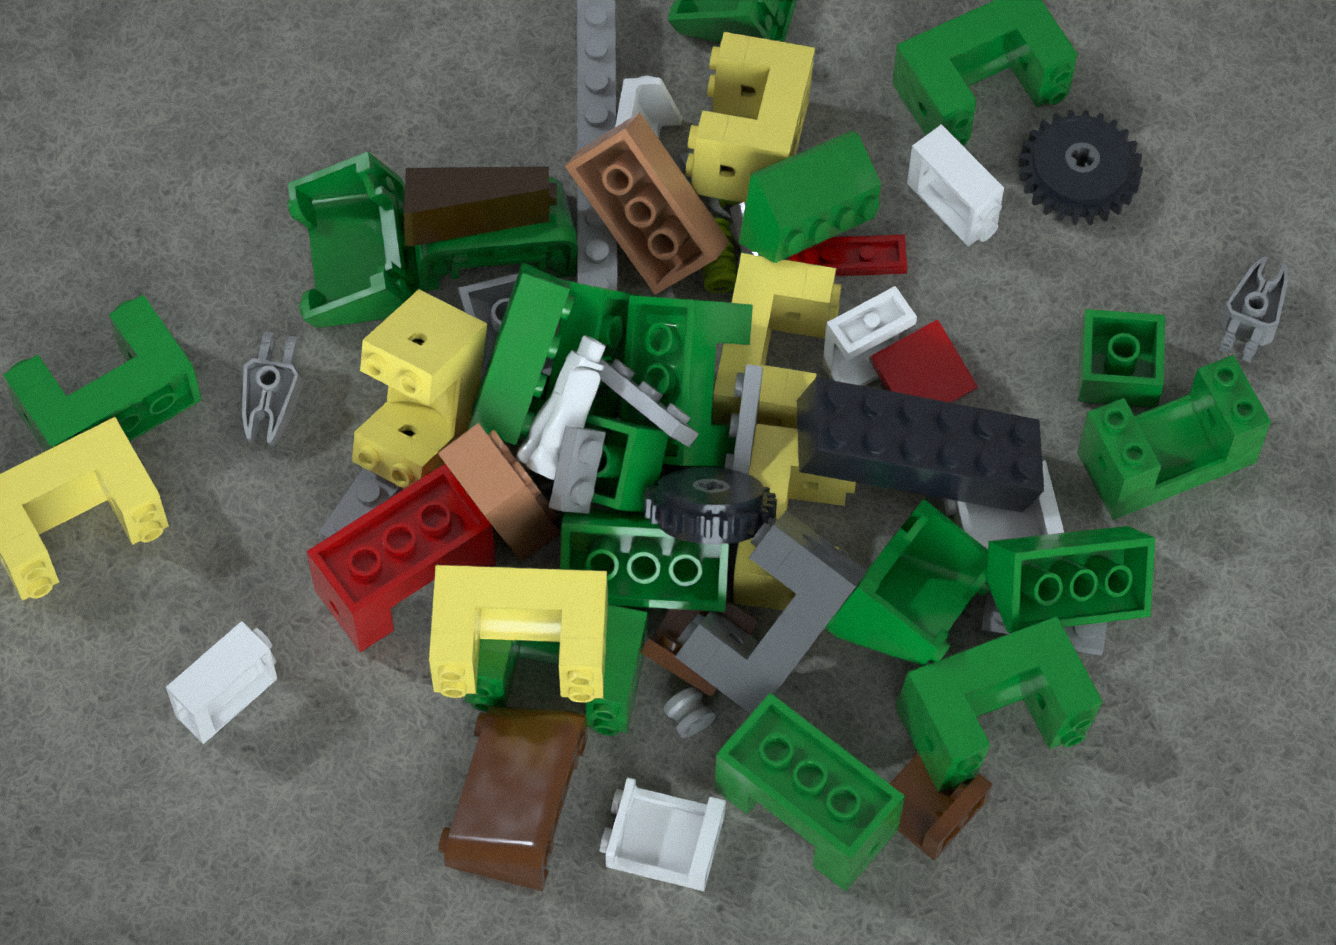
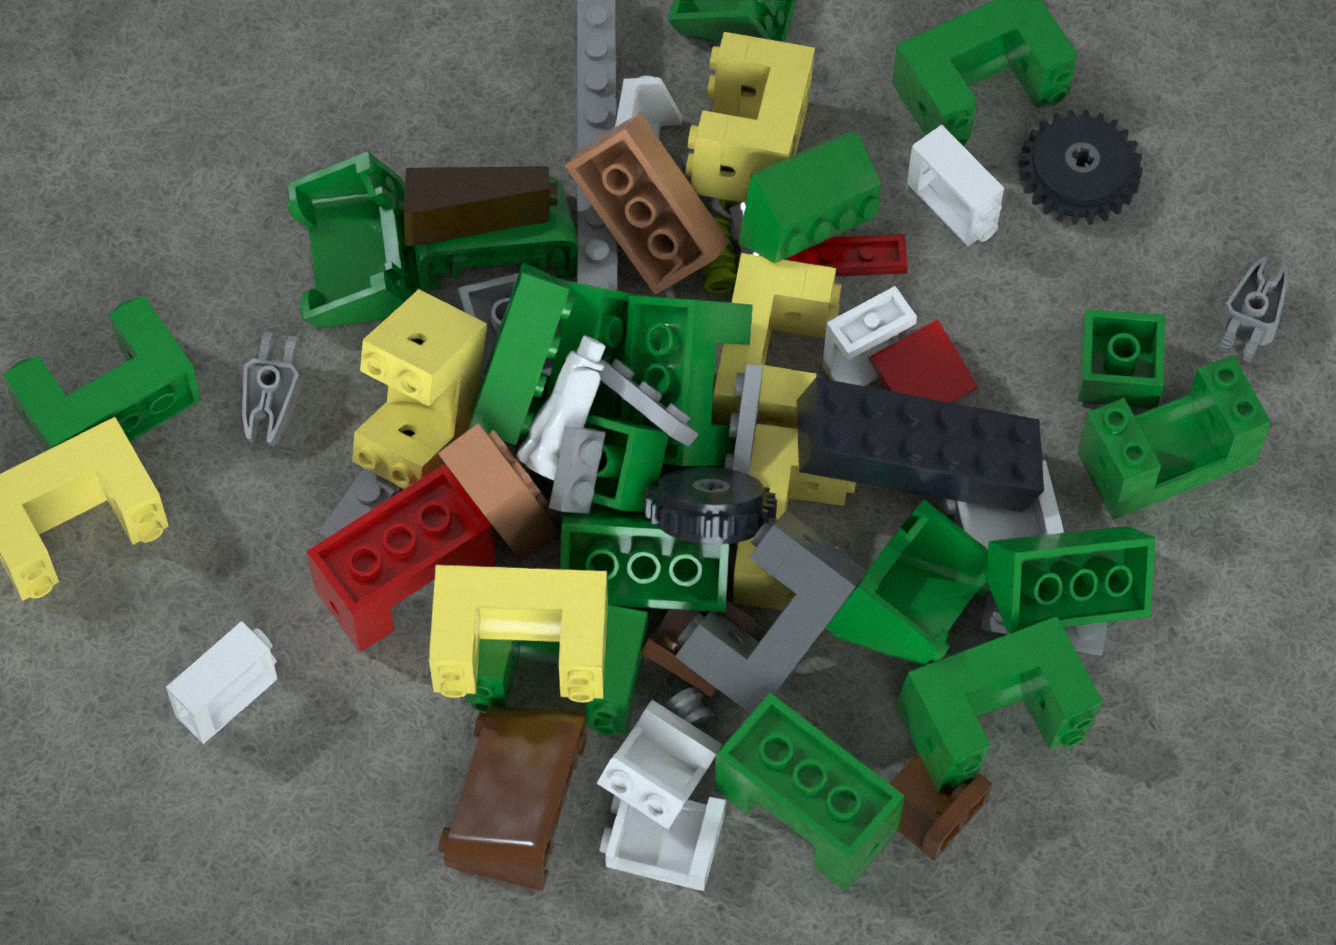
(659, 764): none -> white panel

